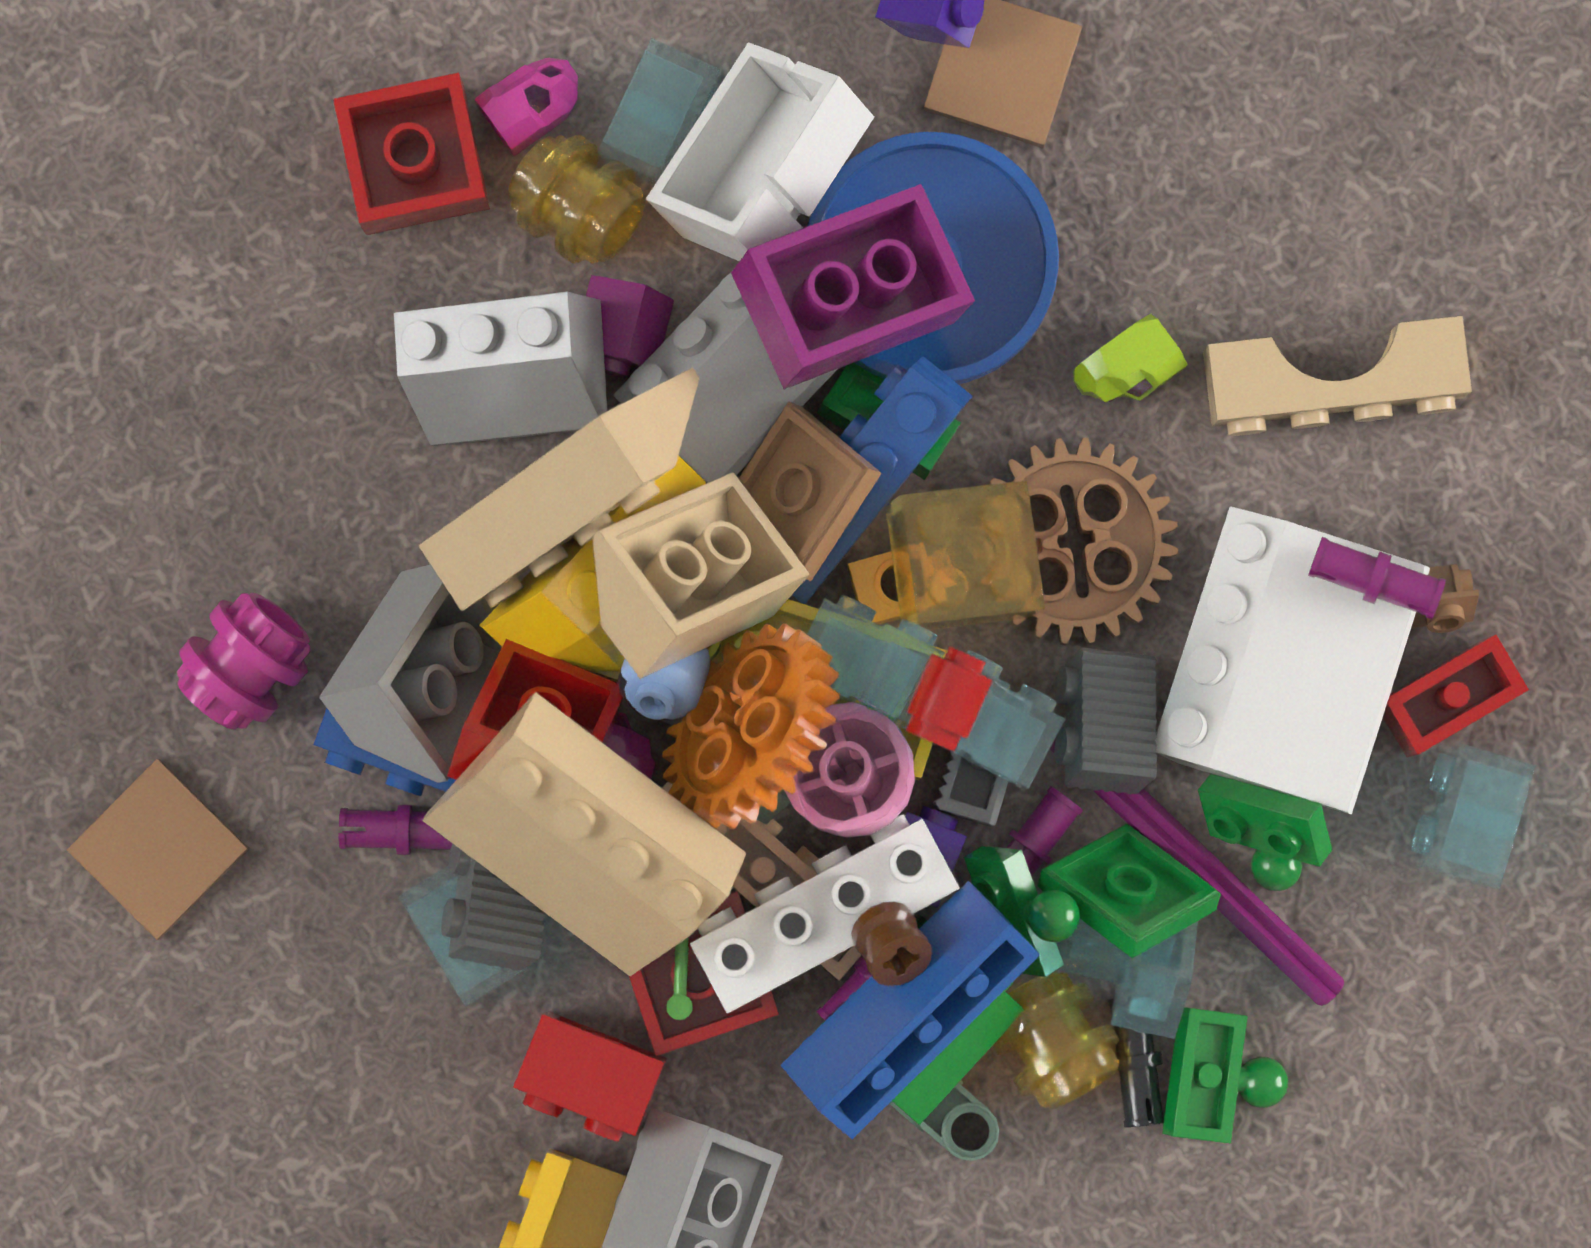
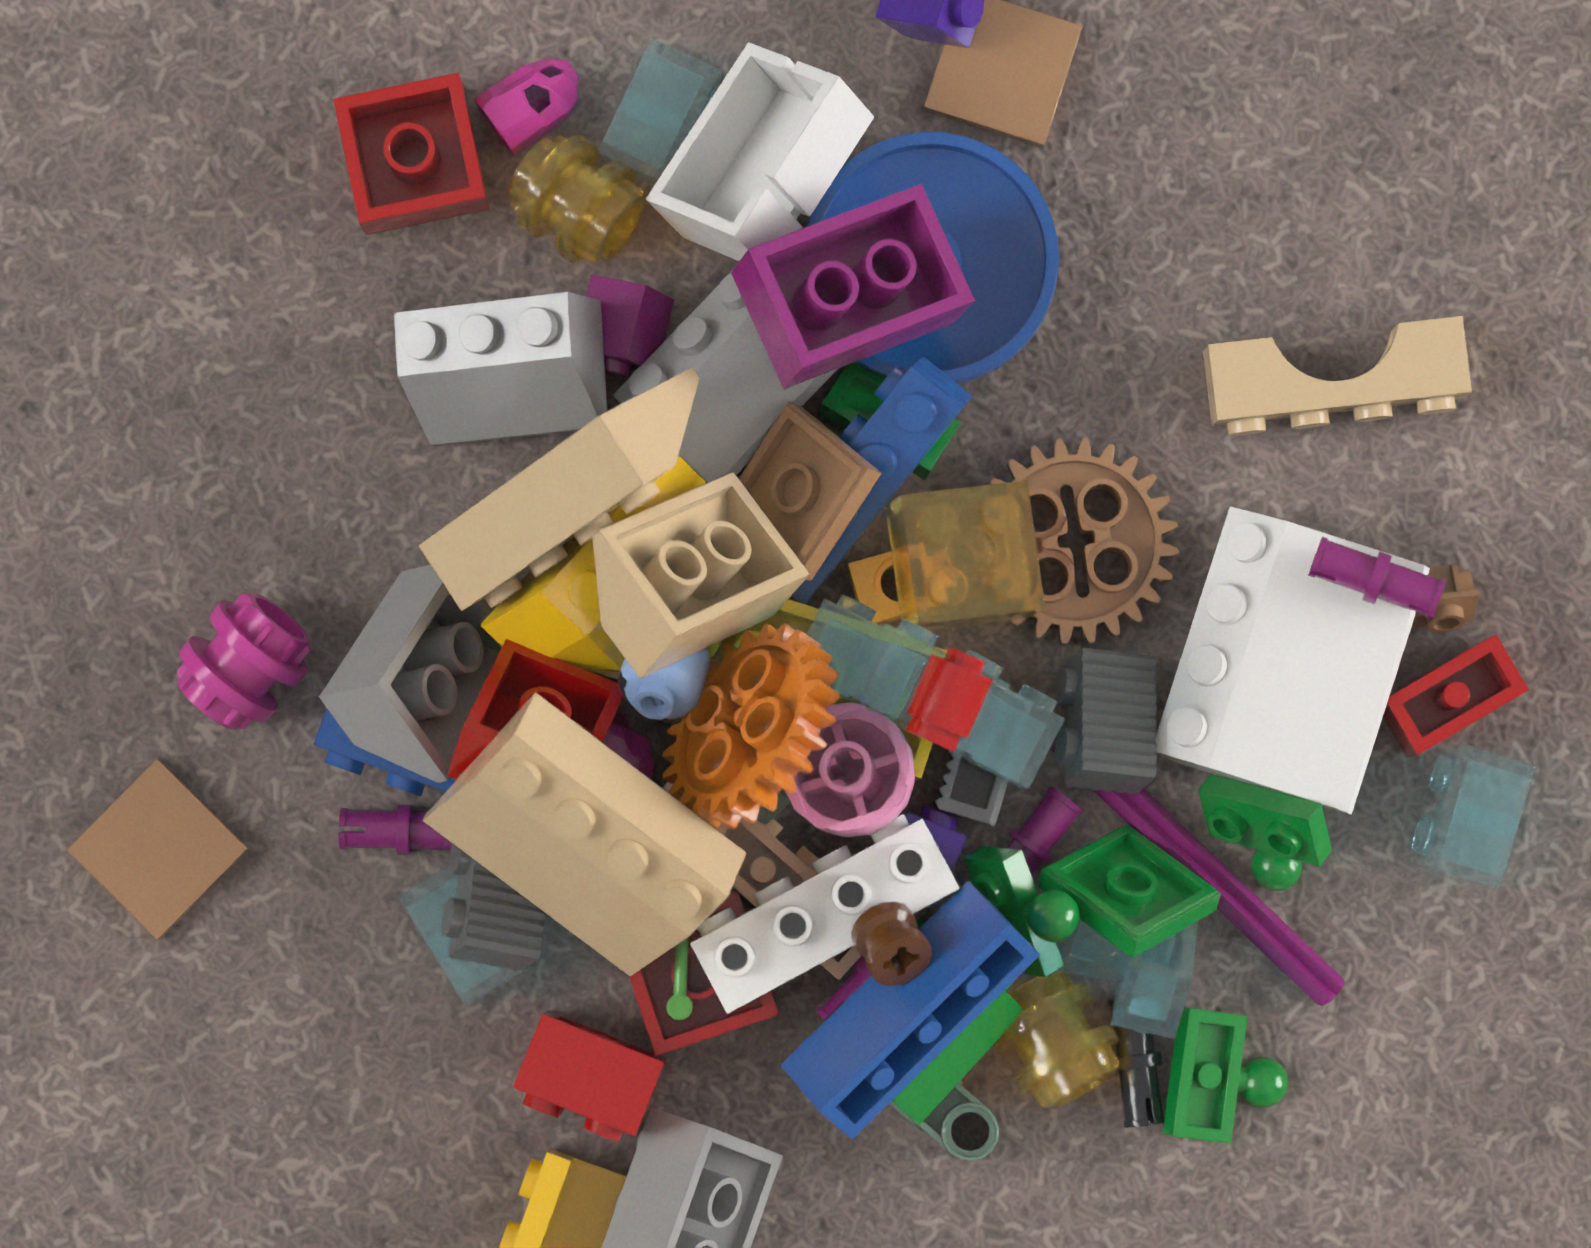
(1131, 363): lime rock -> none

